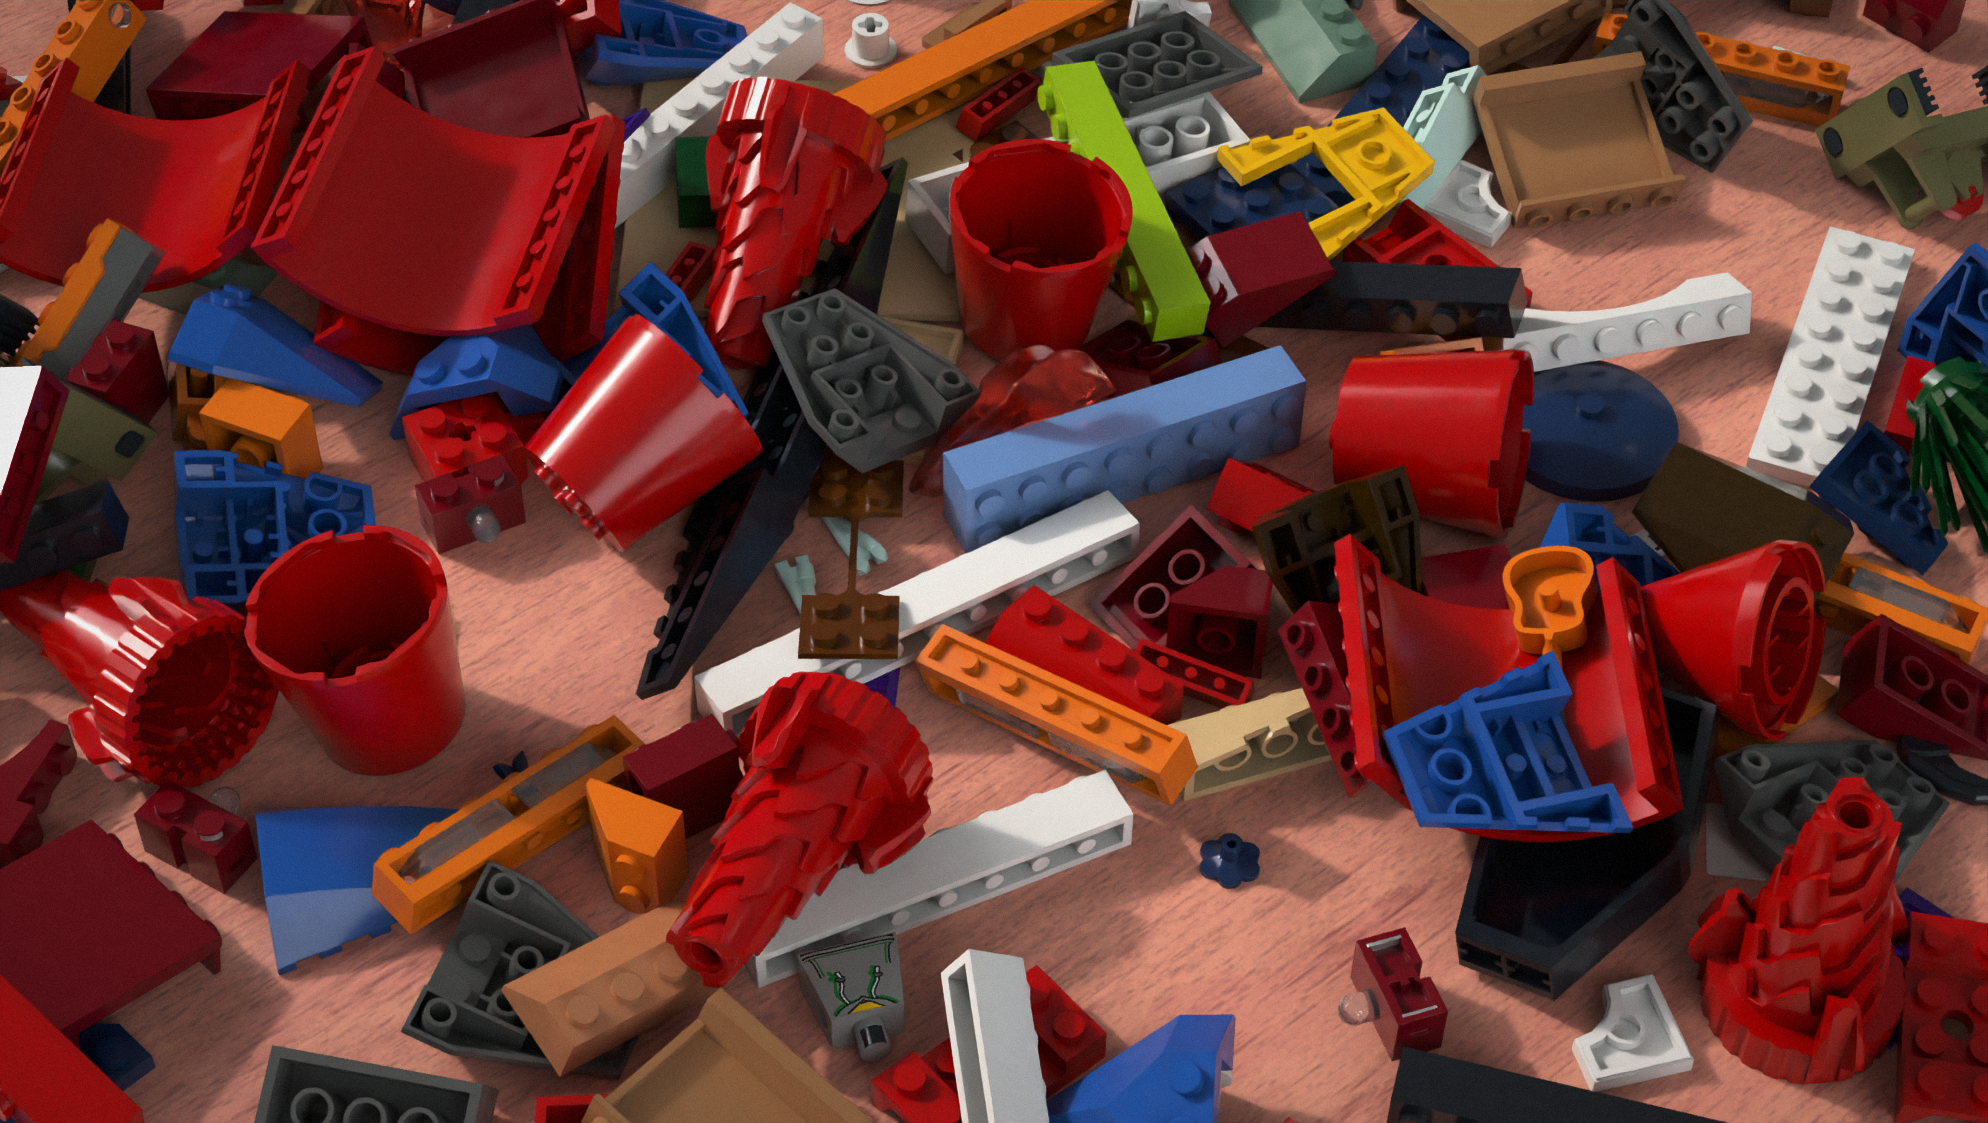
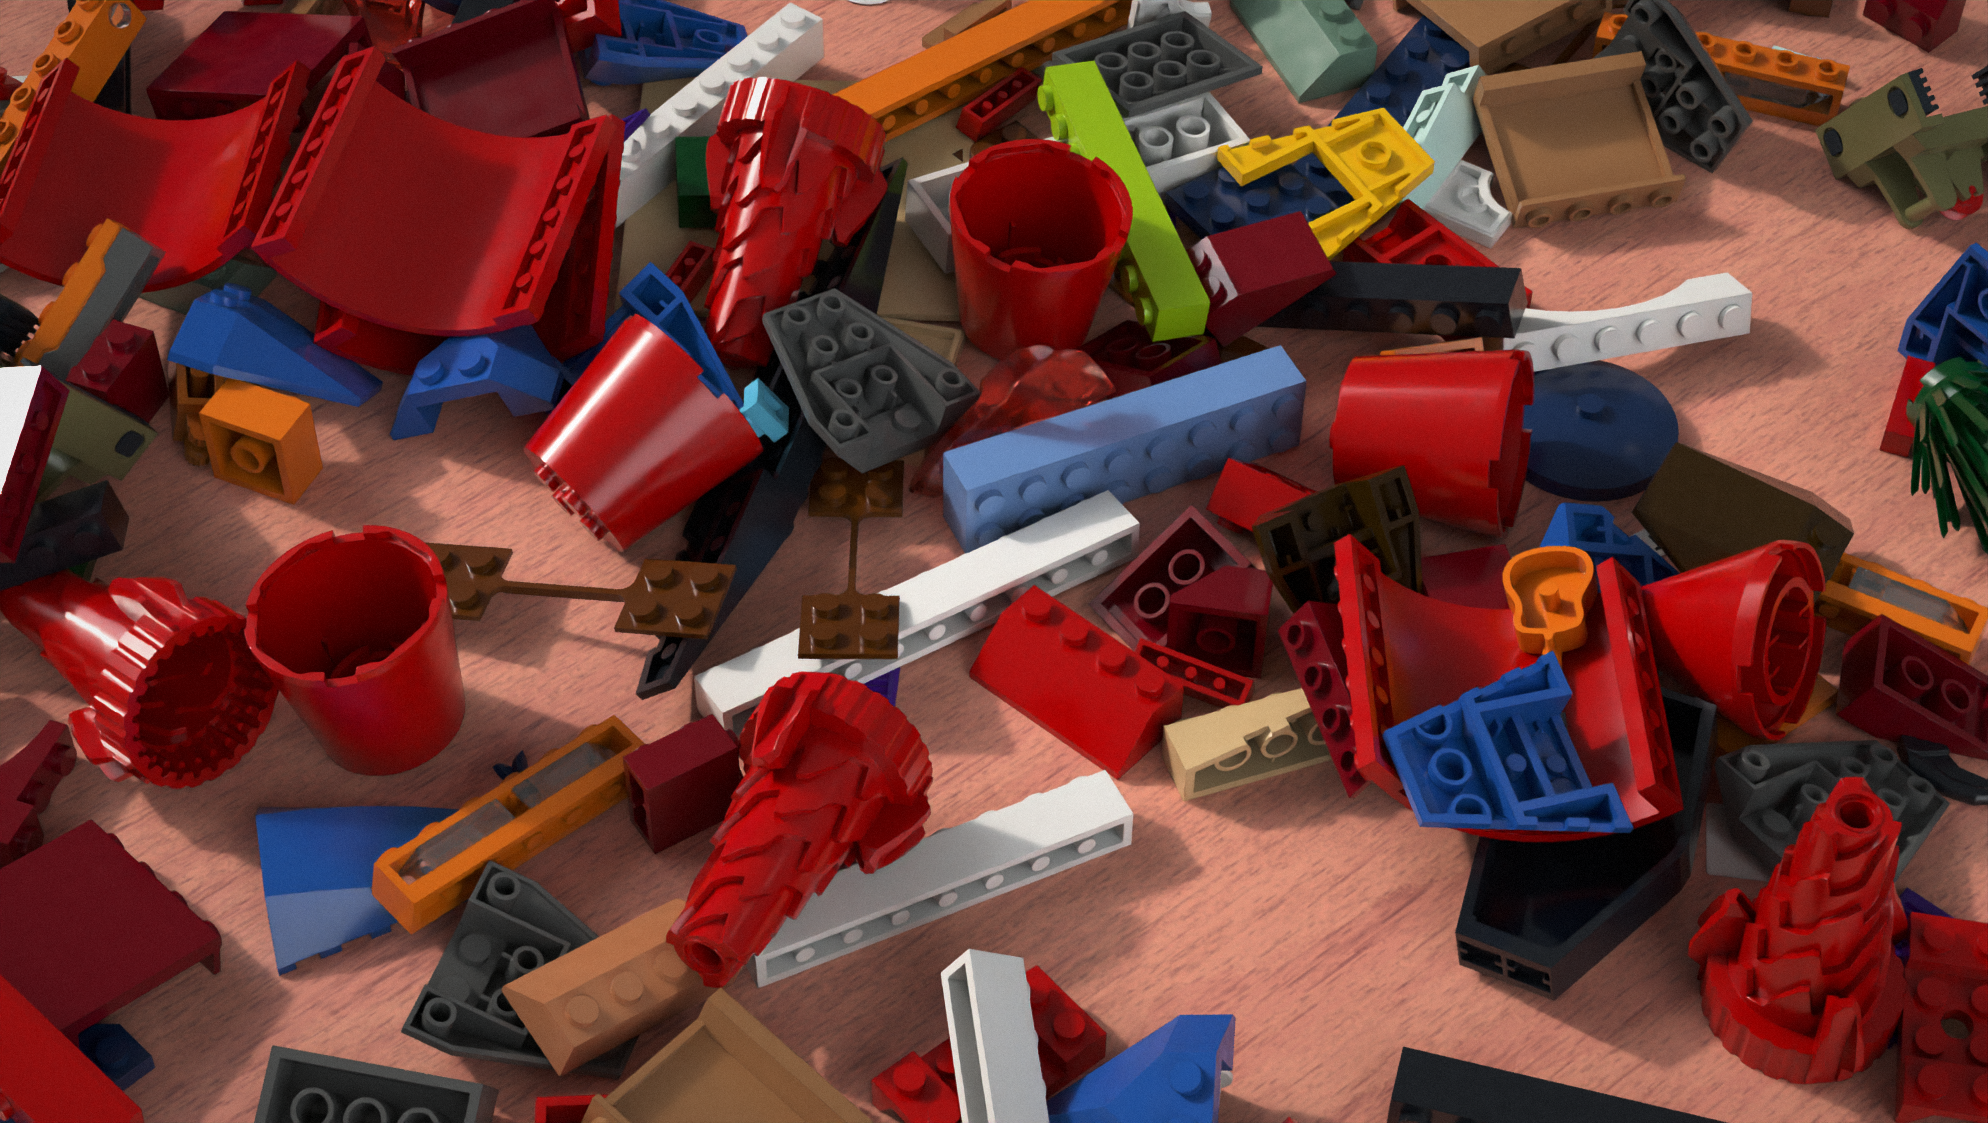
(198, 831): dark red piece -> none
(244, 517): blue wedge -> none
(466, 433): red hinge -> none
(471, 505): dark red piece -> none
(637, 846): orange slope -> none
(662, 601): none -> reddish brown hinge
(765, 411): none -> medium azure tile
(797, 579): light aqua piece -> none
(856, 993): light grey torso -> none
(867, 546): light aqua piece -> none
(870, 42): white piece -> none
(1057, 714): orange piece -> none
(1229, 861): dark blue plant -> none
(1393, 996): dark red piece -> none
(1634, 1039): white tile -> none
(1830, 356): white plate -> none
(1874, 491): dark blue plate -> none

